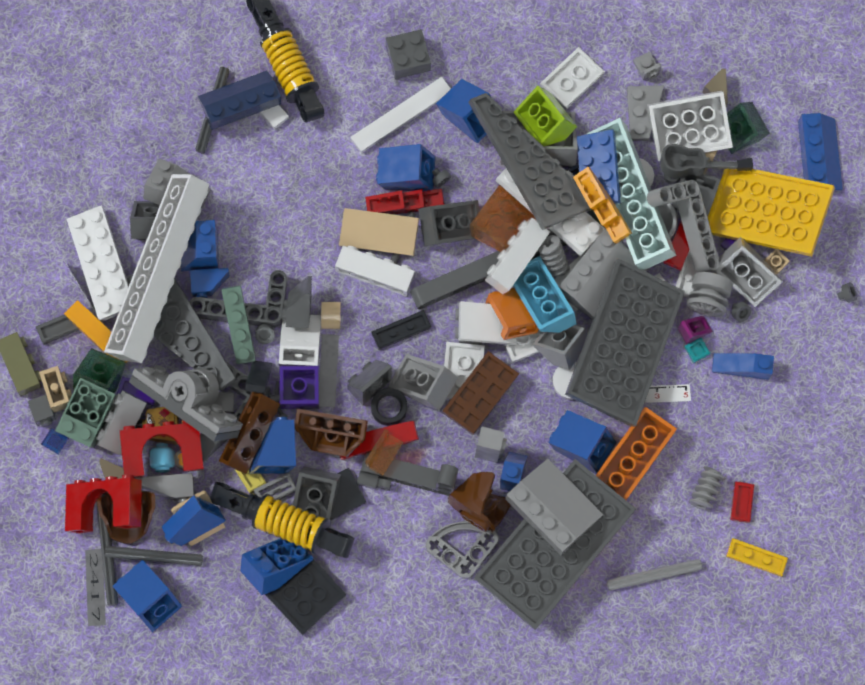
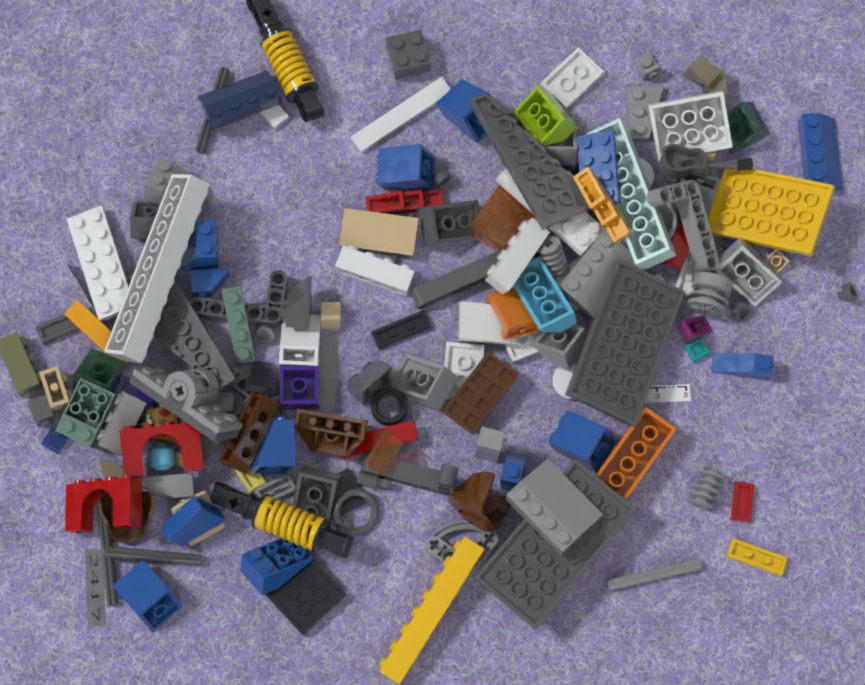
(344, 527): none -> dark grey piece
(431, 610): none -> yellow brick
(702, 72): none -> dark tan slope

